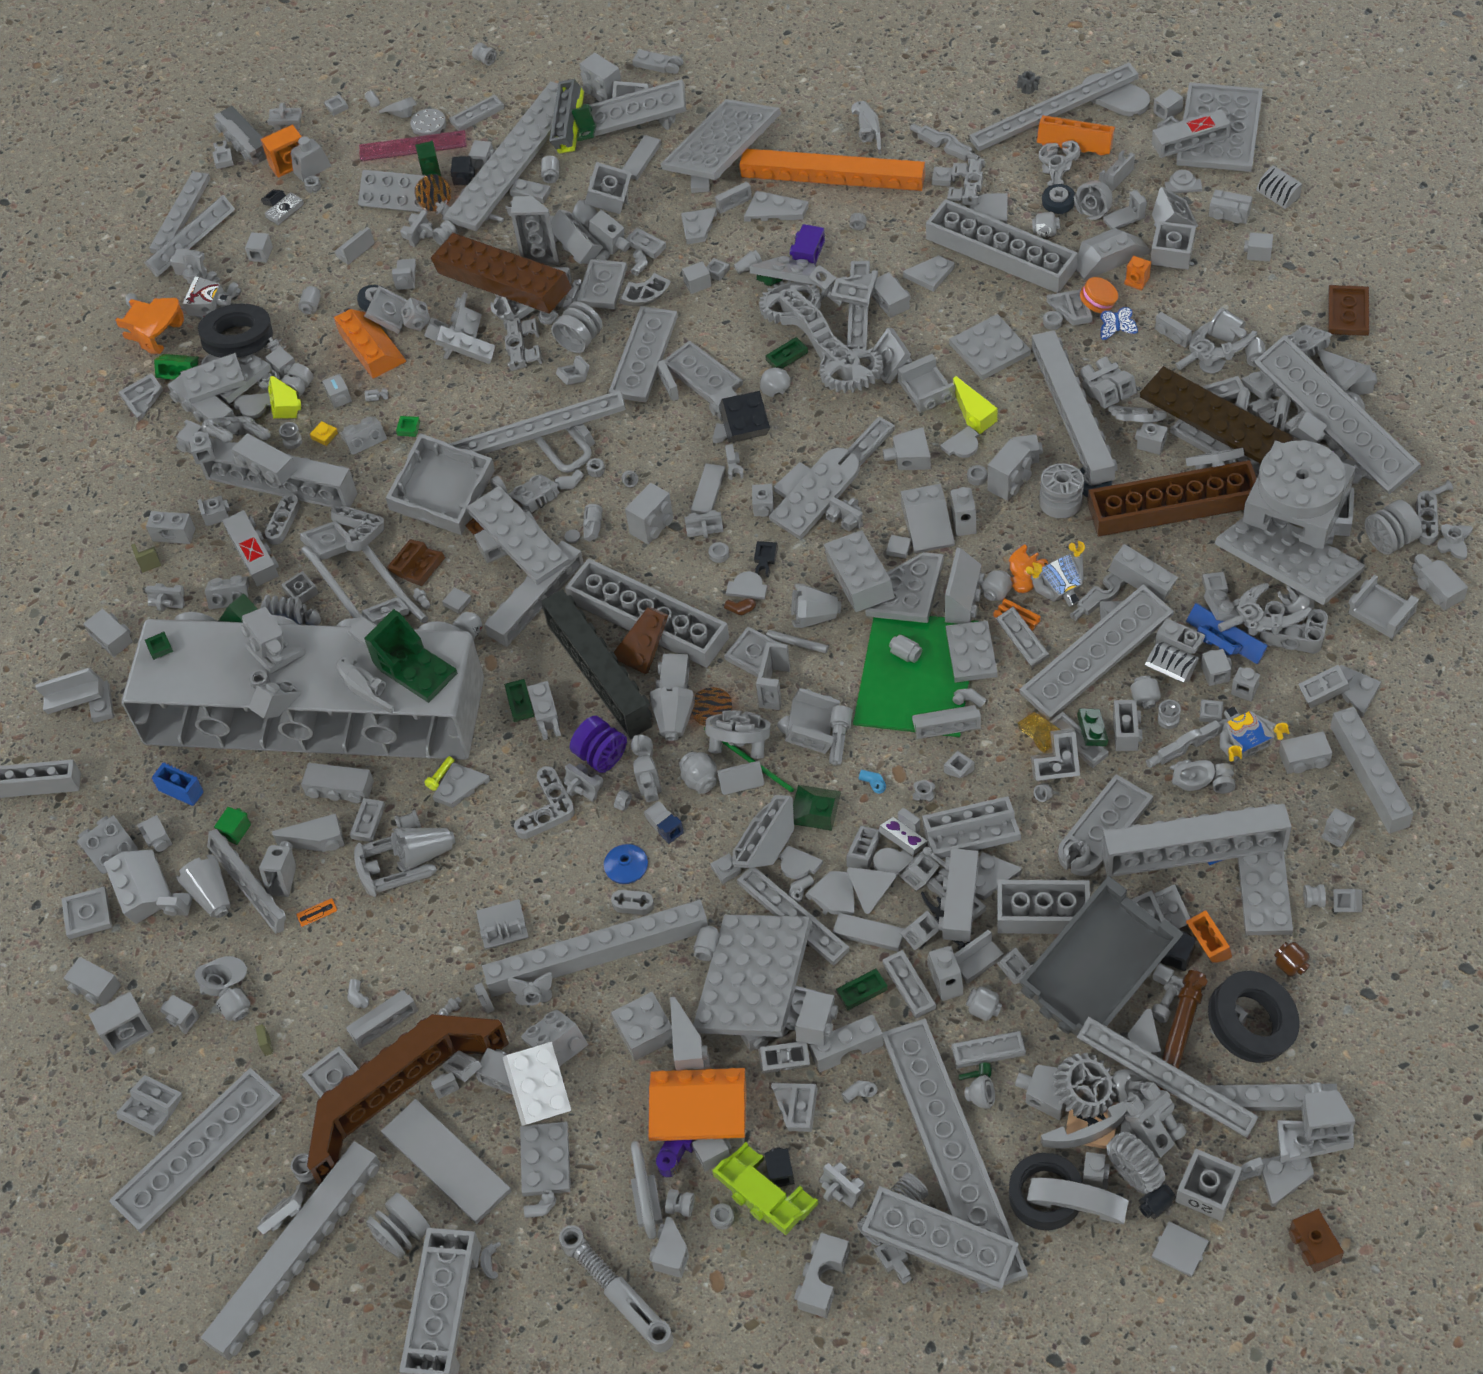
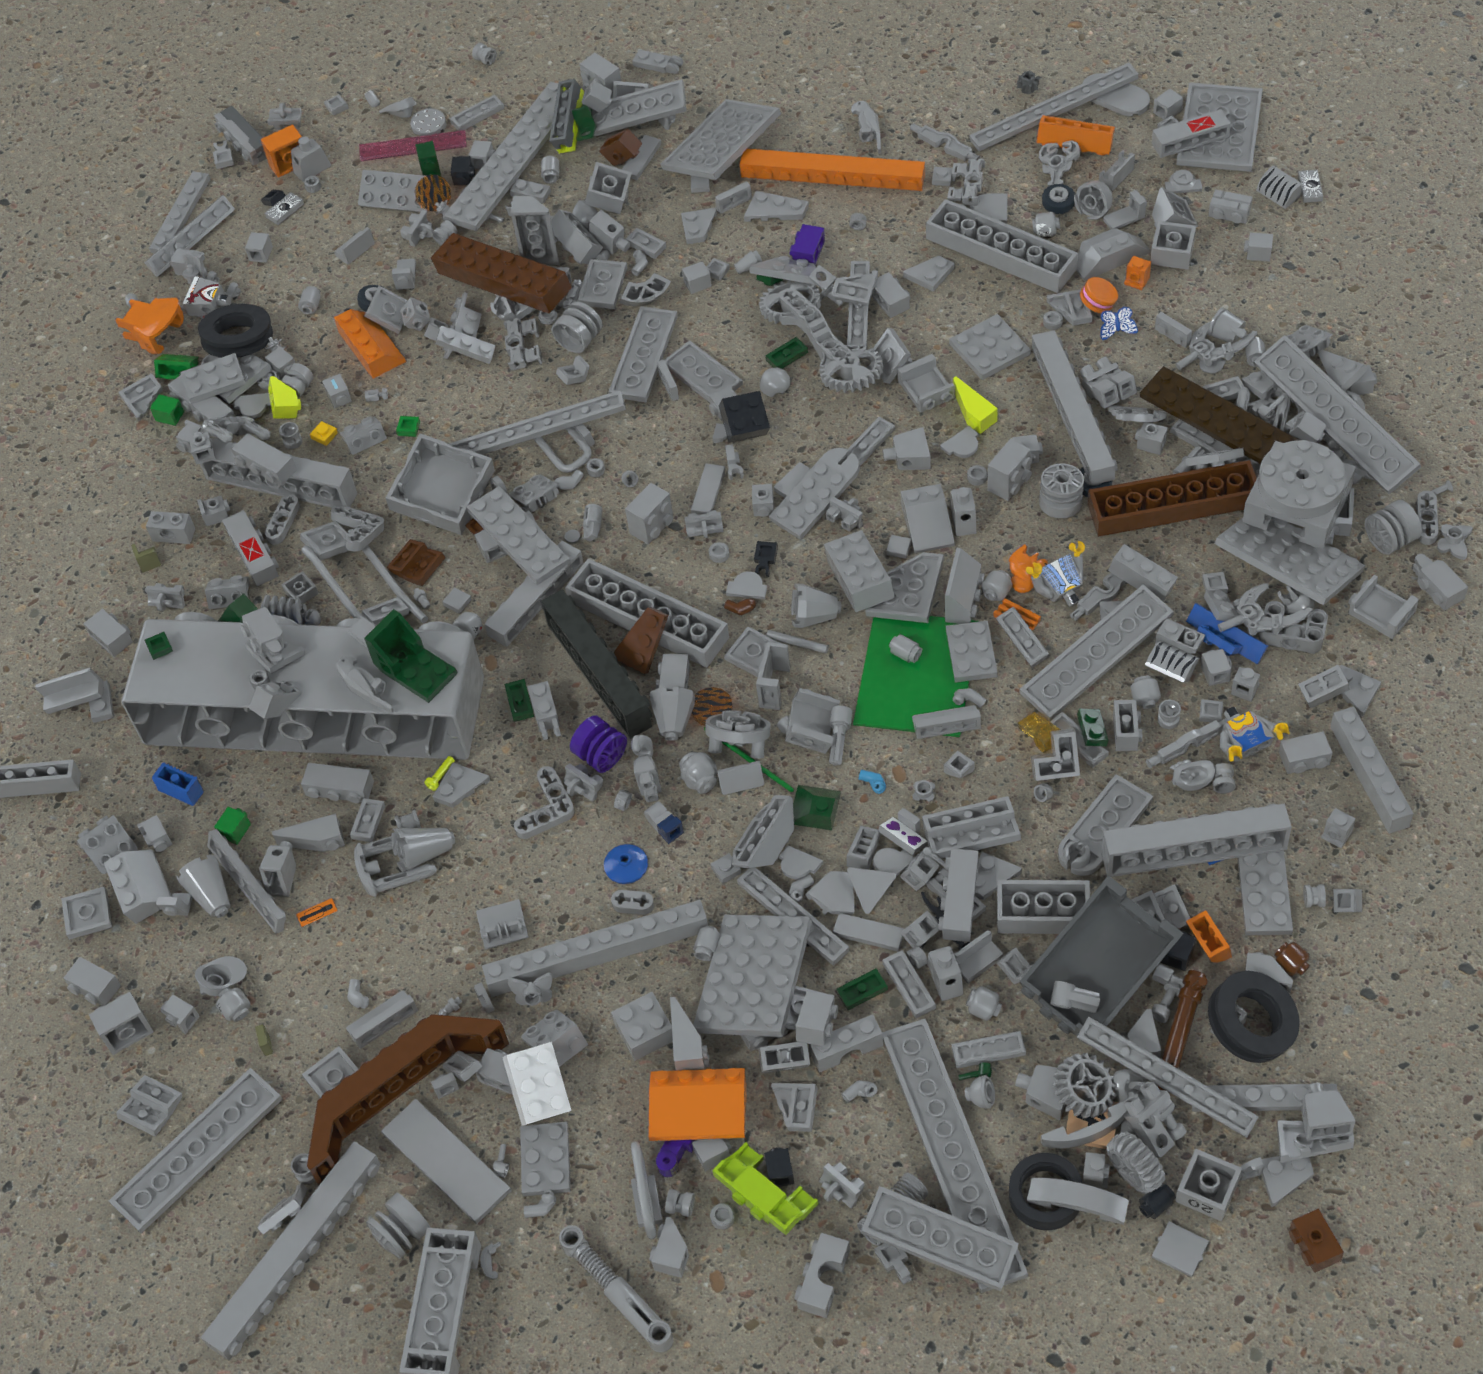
(167, 410): none -> green brick
(500, 1168): none -> light grey hand
(597, 96): none -> light grey brick
(621, 147): none -> reddish brown brick
(917, 957): none -> light grey axle
(1068, 996): none -> light grey piece
(1182, 467): none -> light grey axle
(1267, 412): none -> light grey hand
(1267, 965): none -> light grey slope
(1311, 186): none -> tile
(1348, 310): reddish brown plate -> none

